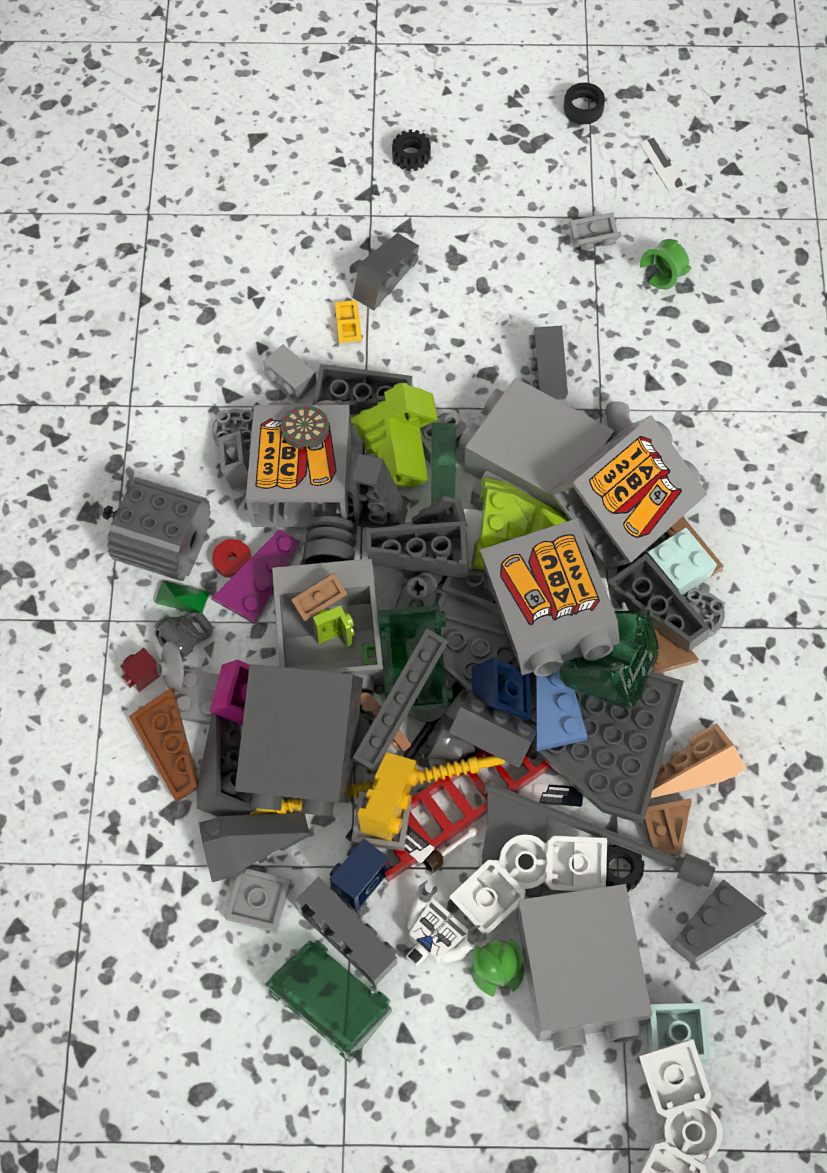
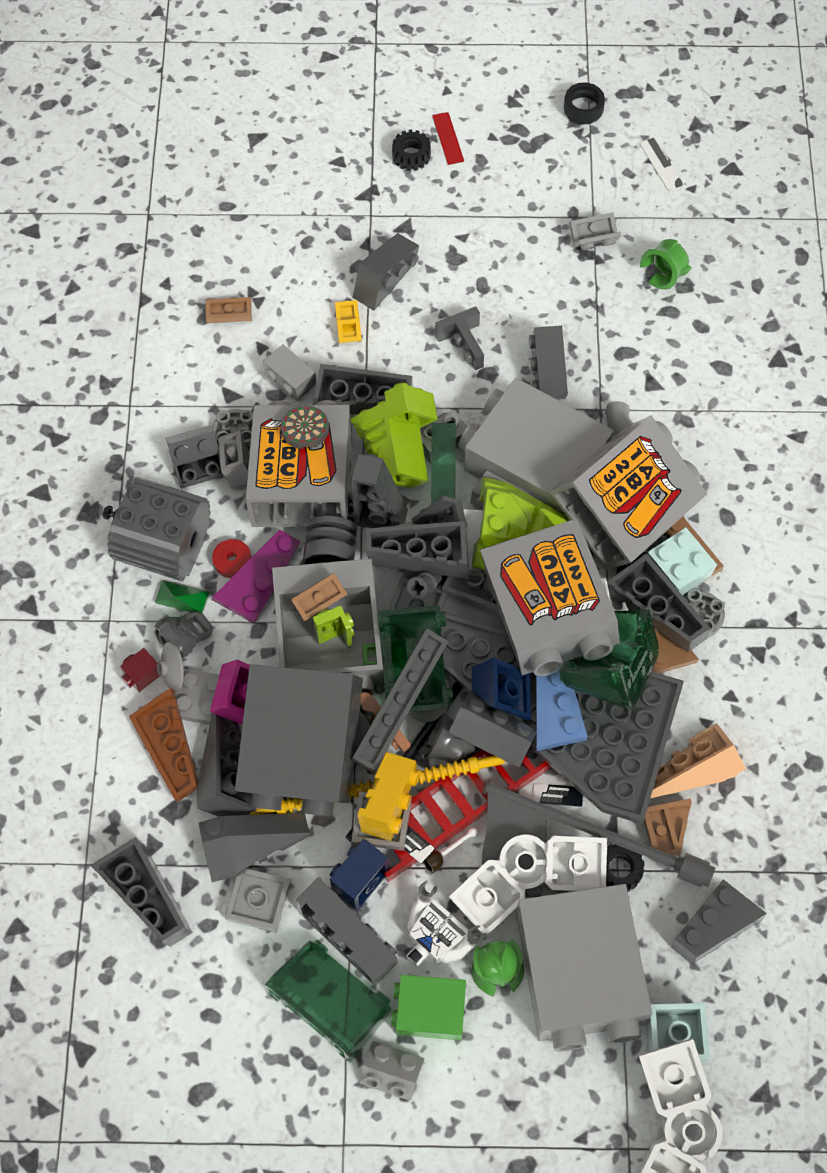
(141, 886): none -> dark grey wedge
(195, 456): none -> dark grey slope
(228, 310): none -> medium nougat plate
(391, 1070): none -> light grey bracket
(429, 1007): none -> bright green brick
(448, 138): none -> red sticker
(459, 328): none -> dark grey bracket

